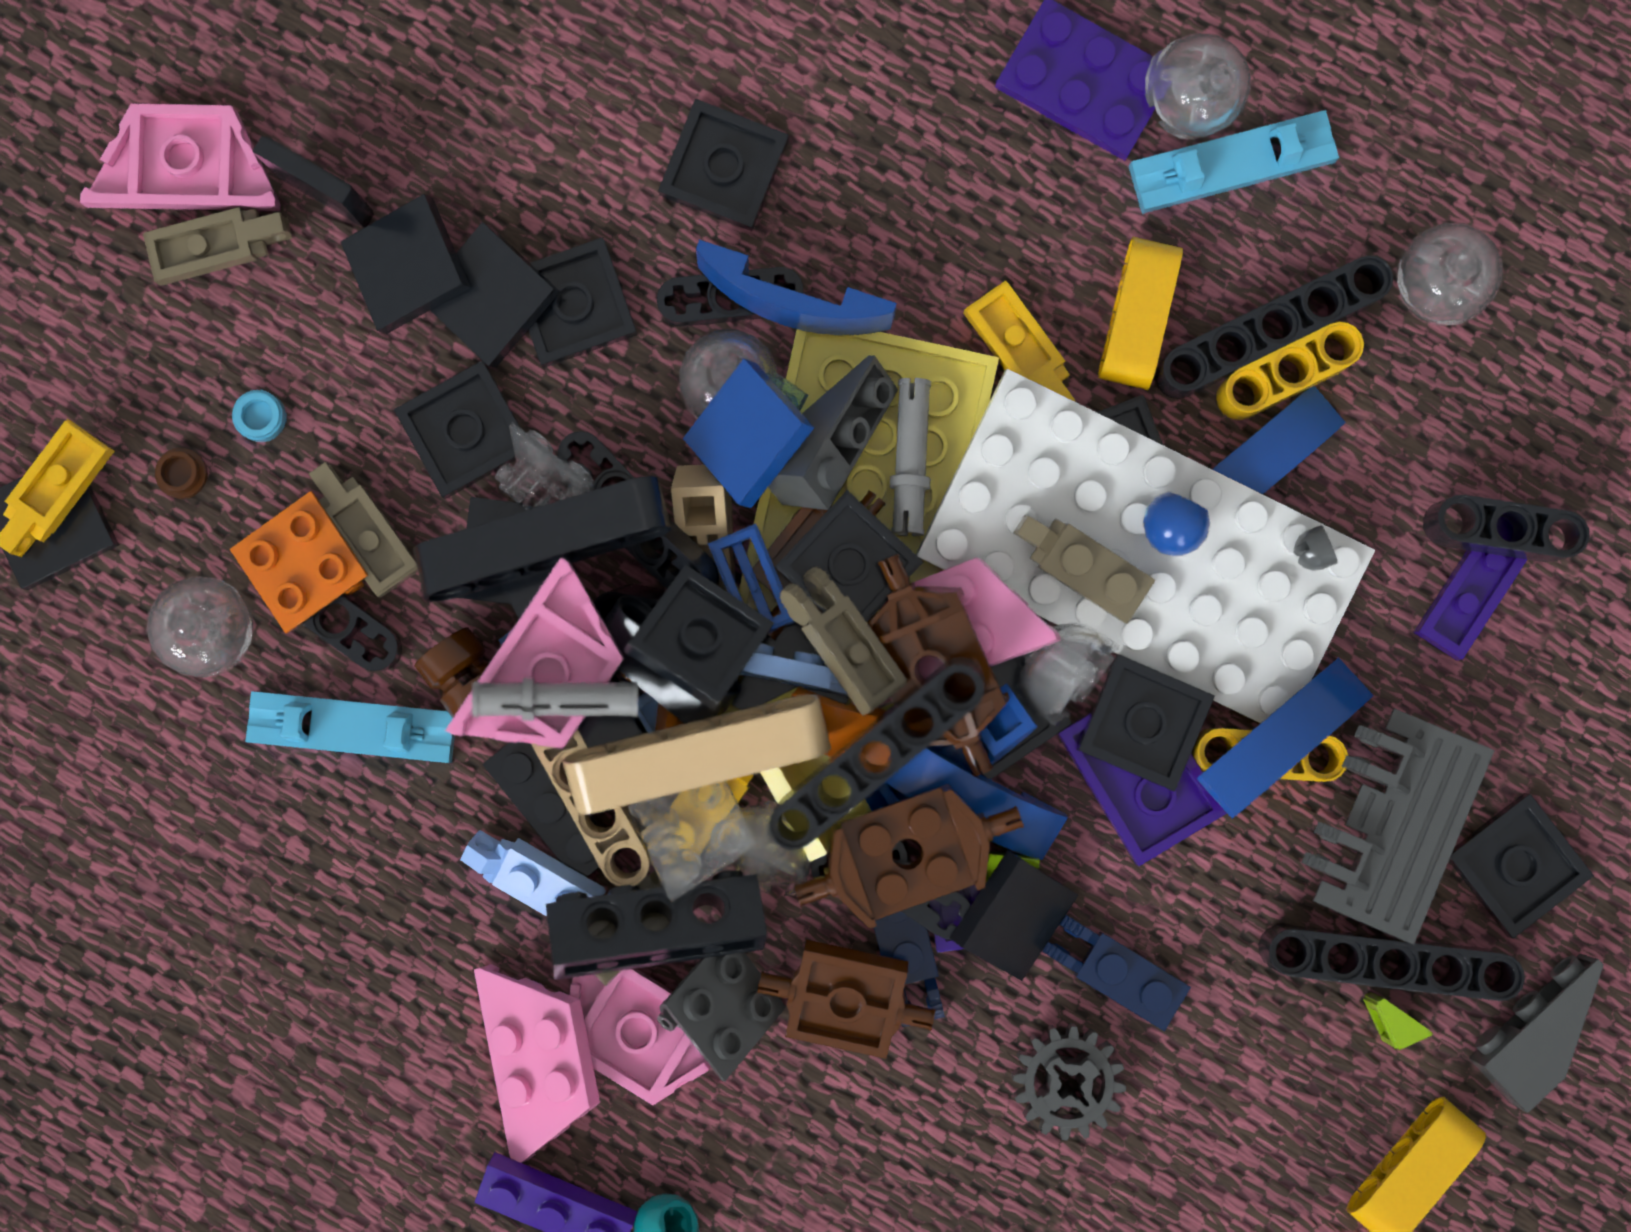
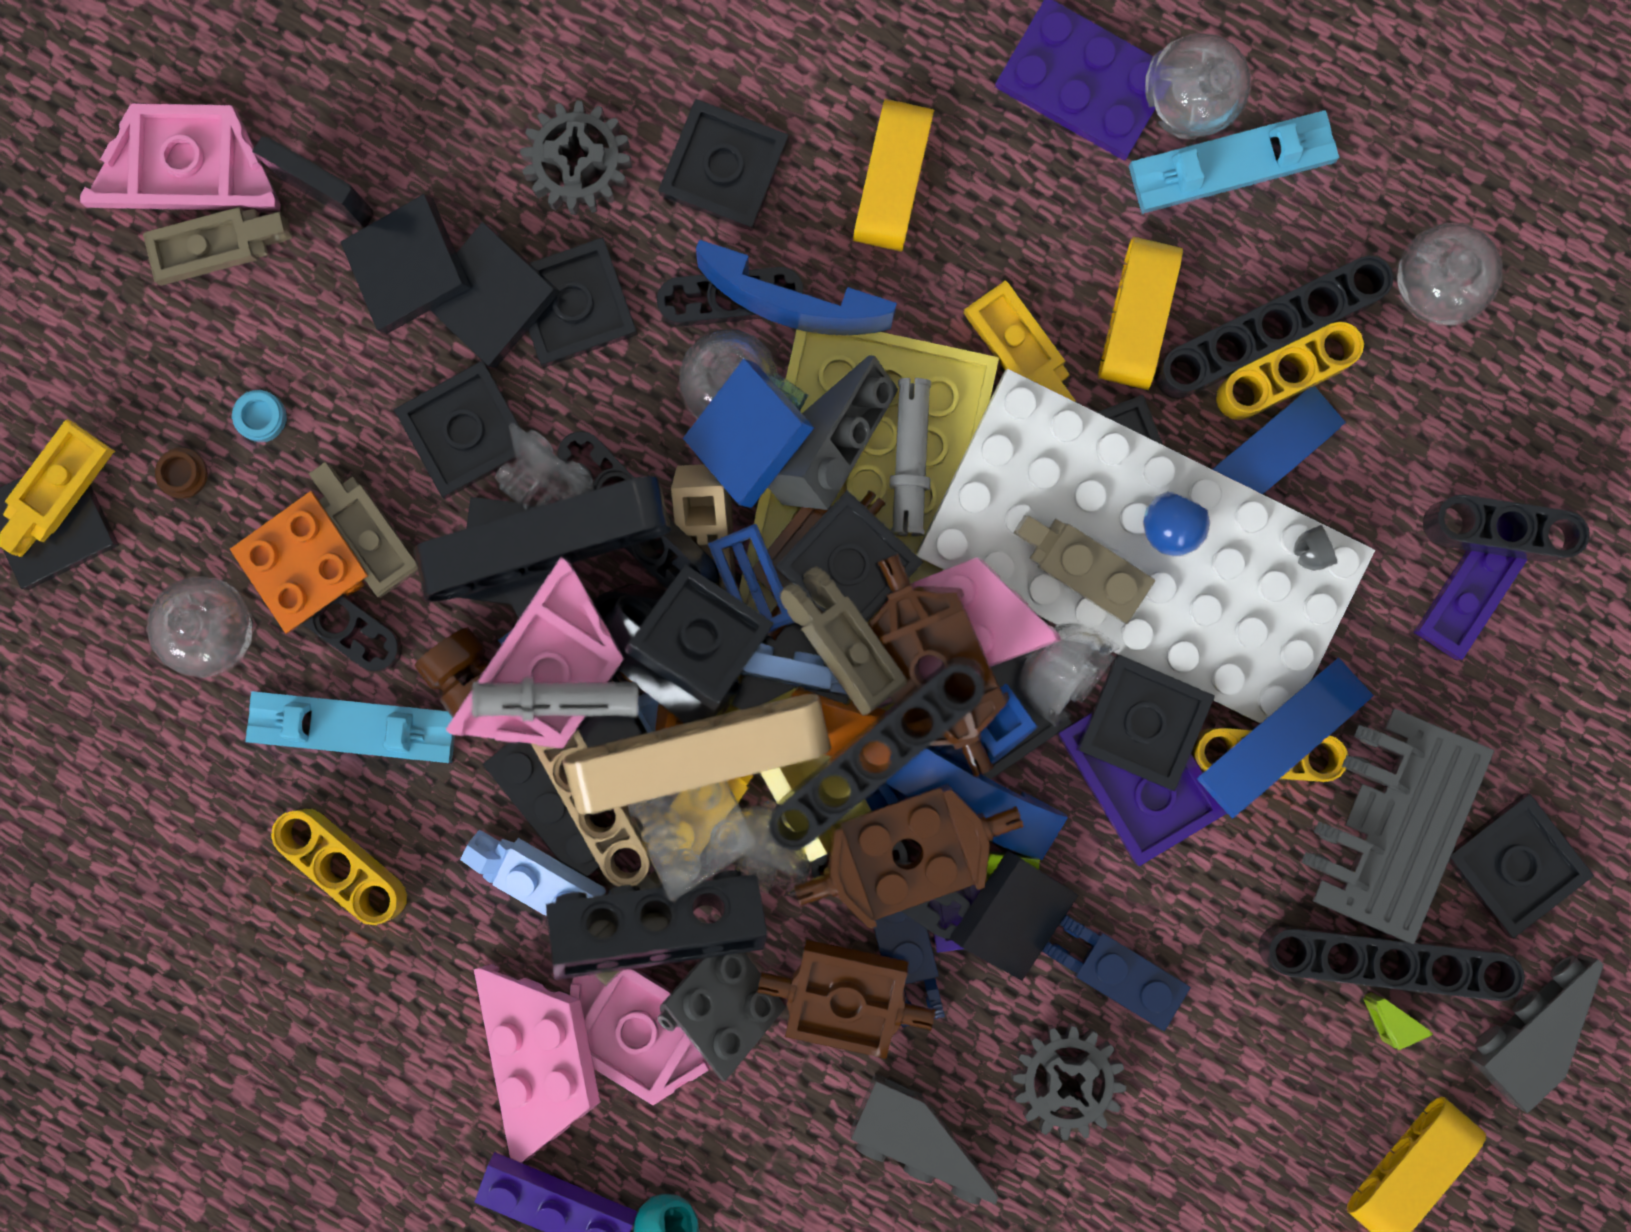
(315, 863): none -> yellow beam
(556, 153): none -> dark grey gear
(893, 175): none -> yellow beam
(908, 1129): none -> dark grey slope

